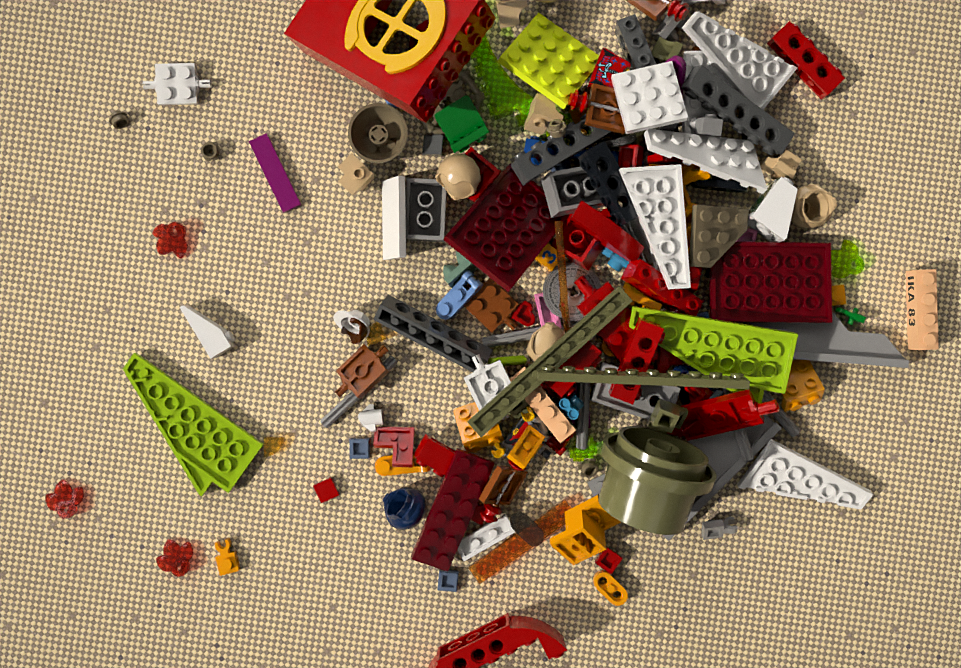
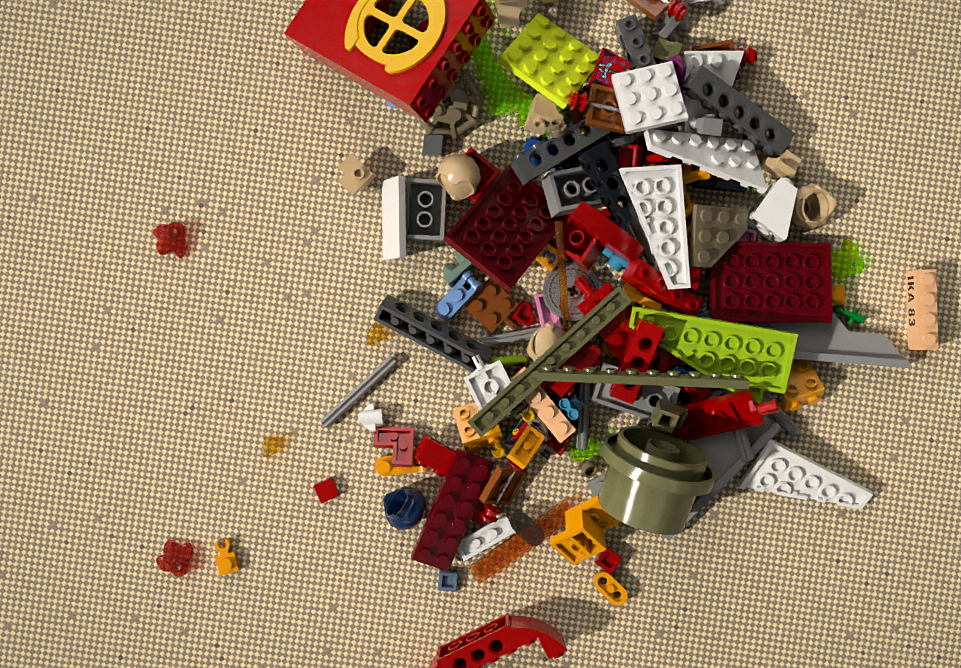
(63, 496): clear red plate -> none
(119, 119): dark tan plate -> none
(177, 84): white plate -> none
(200, 436): lime wing -> none
(210, 156): dark tan plate -> none
(212, 336): white slope -> none
(275, 173): magenta tile -> none
(353, 324): white piece -> none
(359, 448): sand blue tile -> none
(362, 371): dark orange plate -> none
(377, 122): dark tan piece -> none
(461, 124): green bracket -> none
(716, 528): light grey plate -> none
(739, 60): white wing -> none
(806, 71): red brick -> none

